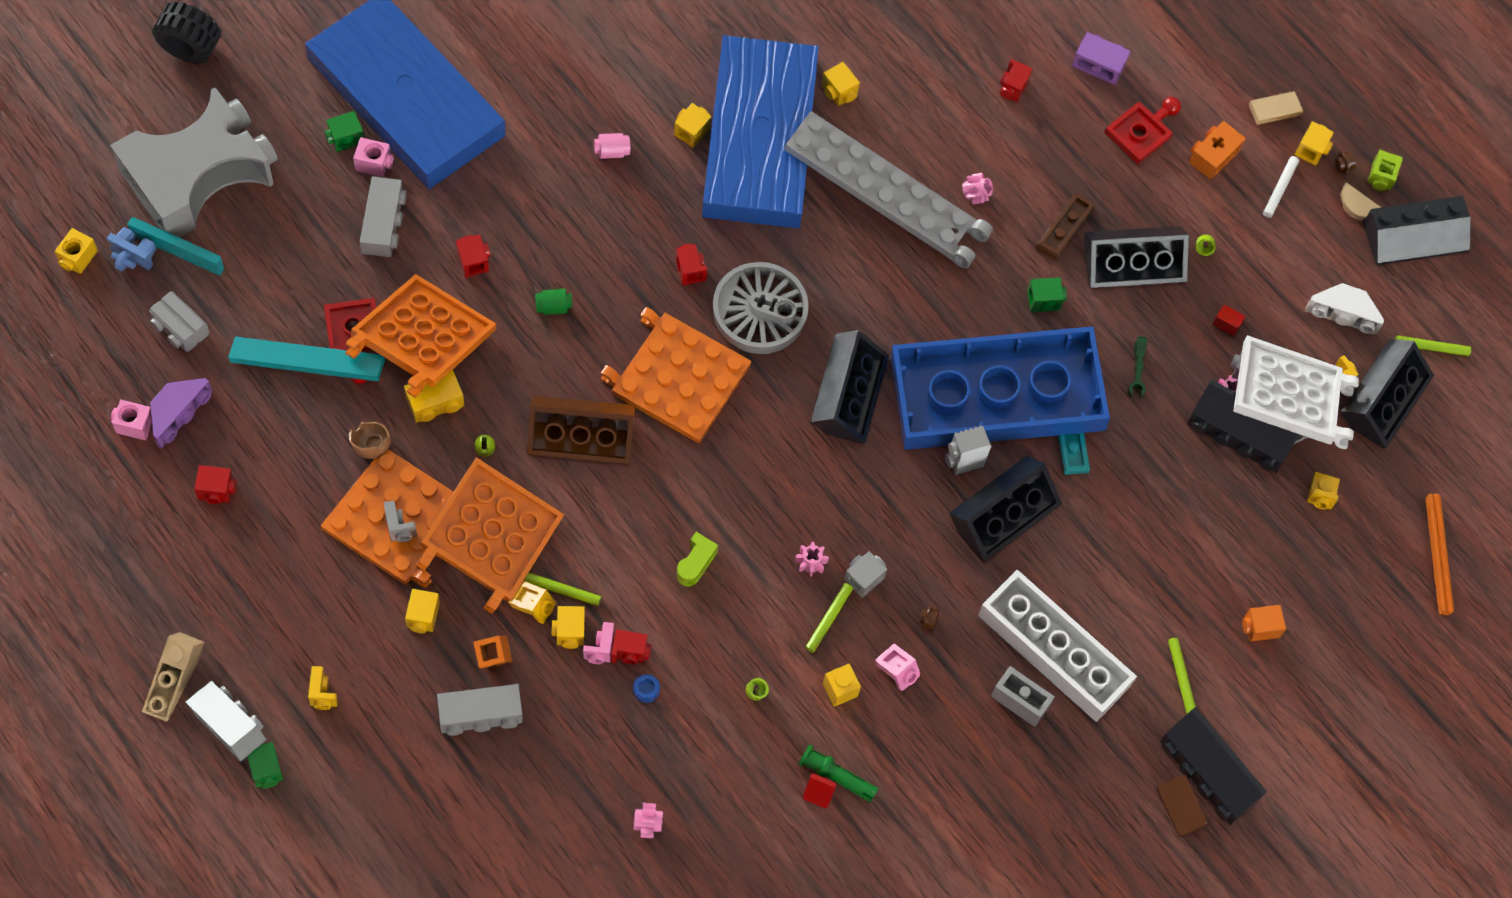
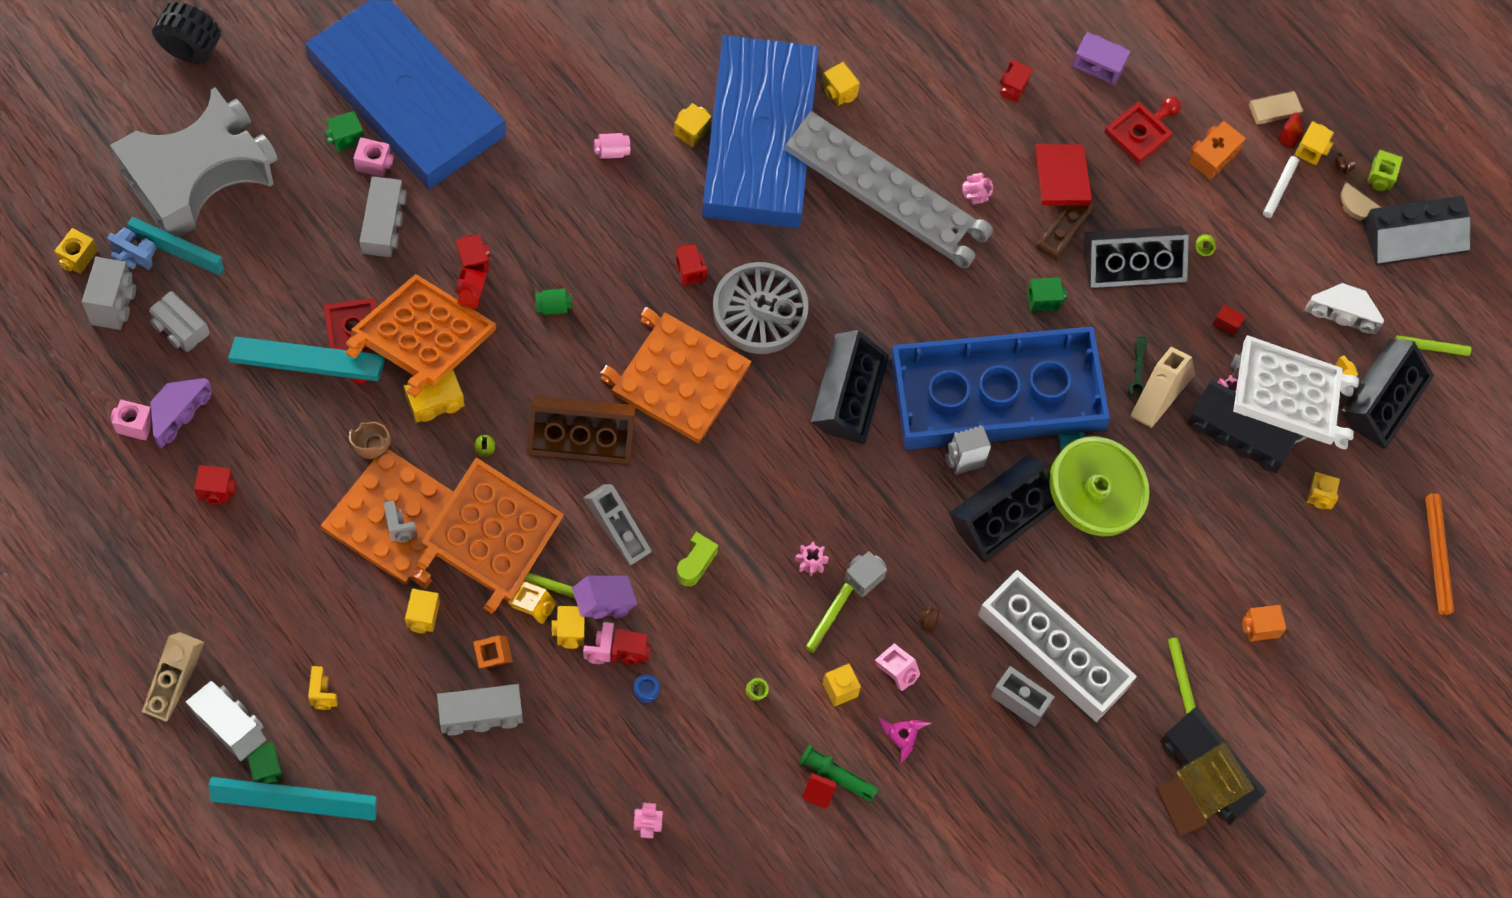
(108, 293): none -> light grey brick
(293, 798): none -> teal tile
(470, 287): none -> red brick
(604, 596): none -> medium lavender brick
(617, 523): none -> light grey slope
(910, 727): none -> dark pink piece
(1063, 174): none -> red tile
(1099, 486): none -> lime dish
(1164, 386): none -> tan slope
(1215, 780): none -> clear yellow slope
(1292, 131): none -> red slope

